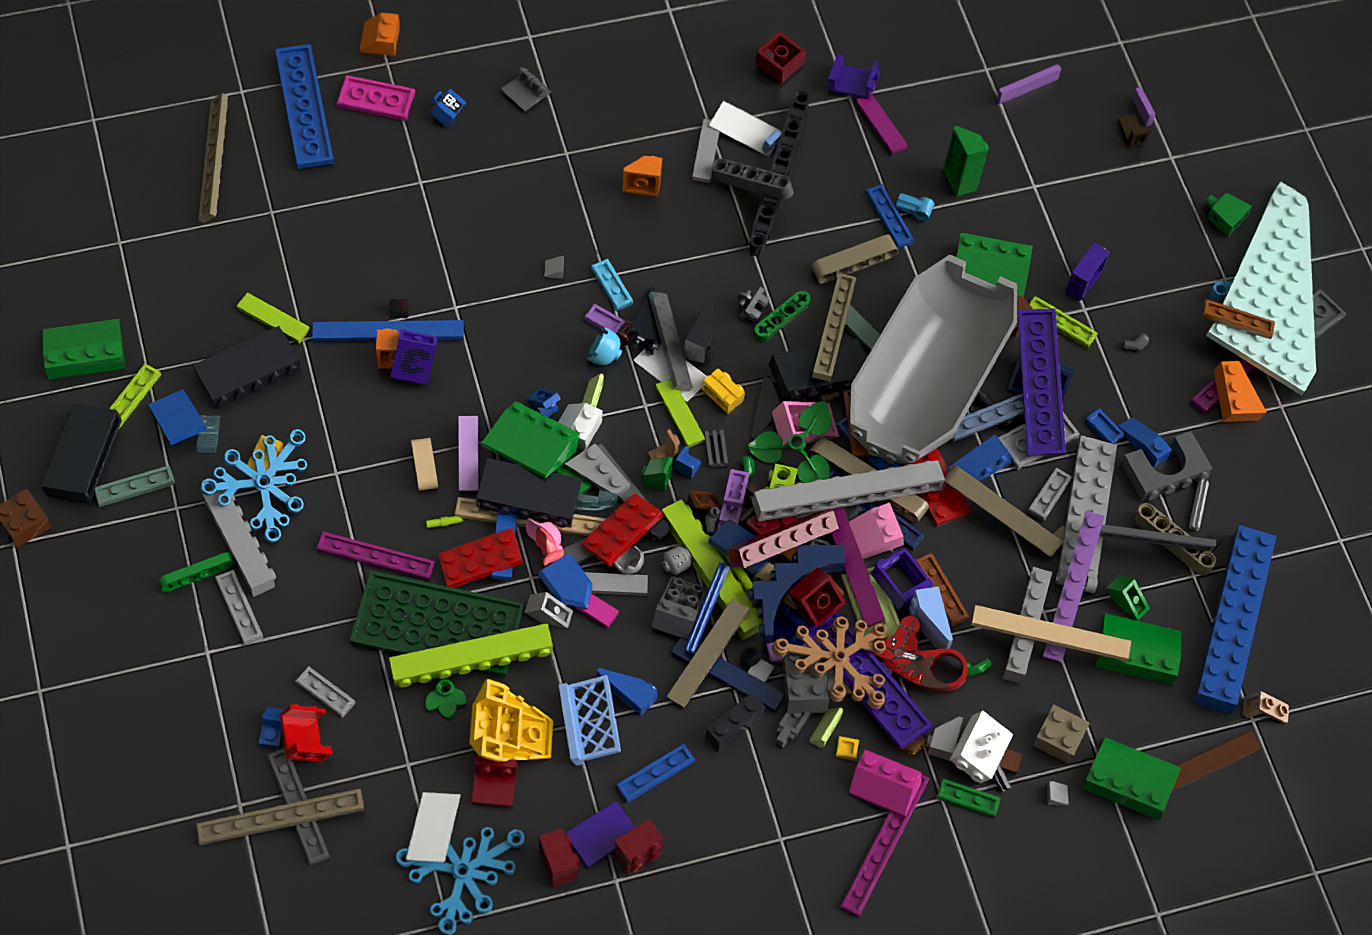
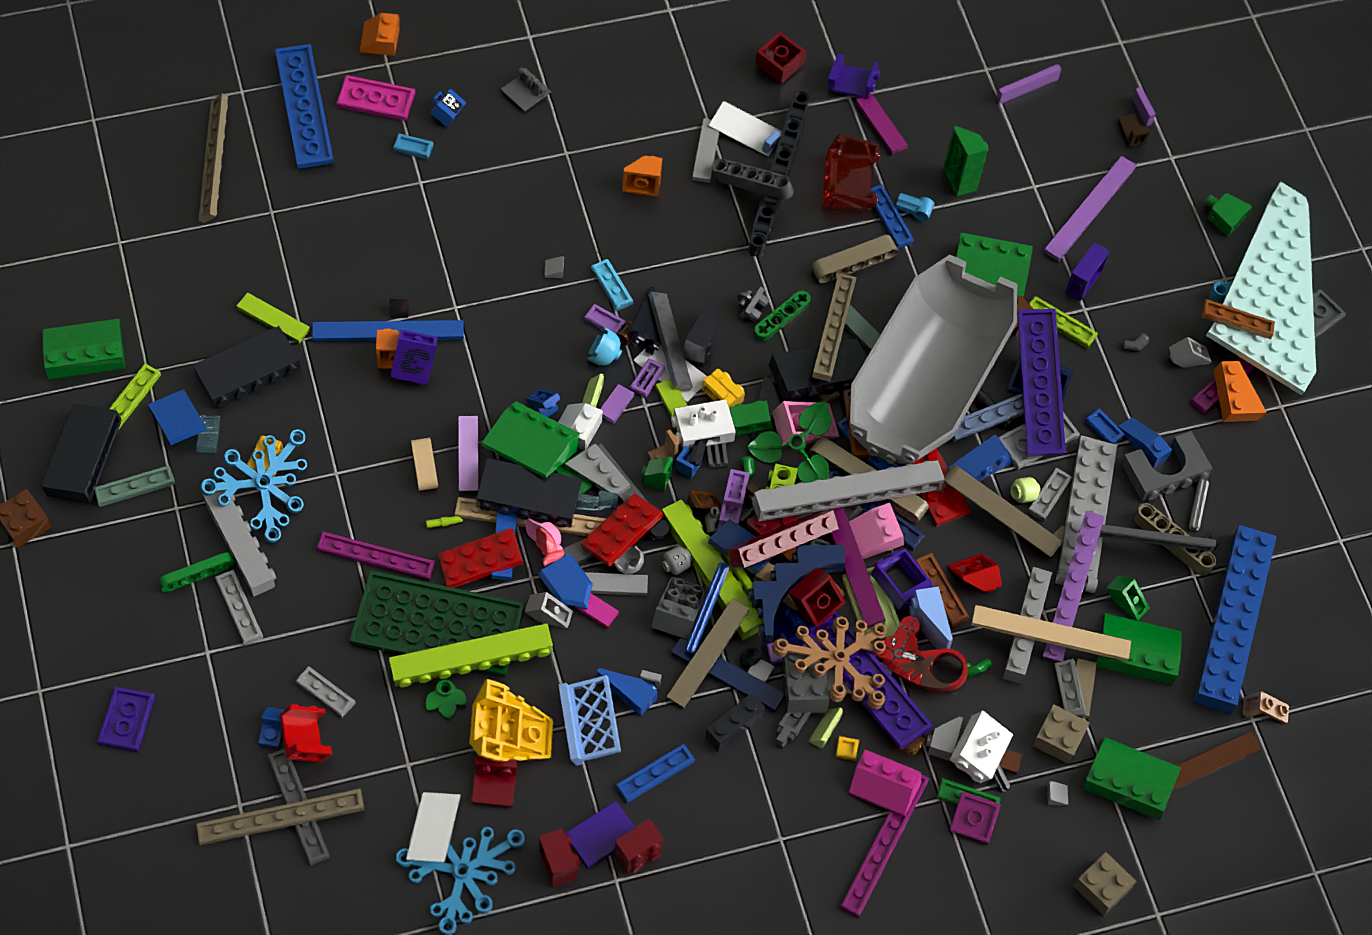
(126, 719): none -> dark purple tile
(413, 146): none -> dark azure tile
(616, 403): none -> medium lavender tile
(640, 390): none -> medium lavender tile
(650, 677): none -> light grey tile
(703, 426): none -> white piece
(751, 417): none -> green brick
(849, 174): none -> clear red windscreen
(975, 817): none -> magenta tile
(979, 572): none -> red slope
(1025, 490): none -> yellowish green head
(1070, 687): none -> light grey tile
(1086, 674): none -> dark tan tile
(1089, 208): none -> medium lavender tile
(1105, 883): none -> dark tan brick
(1189, 353): none -> light grey slope

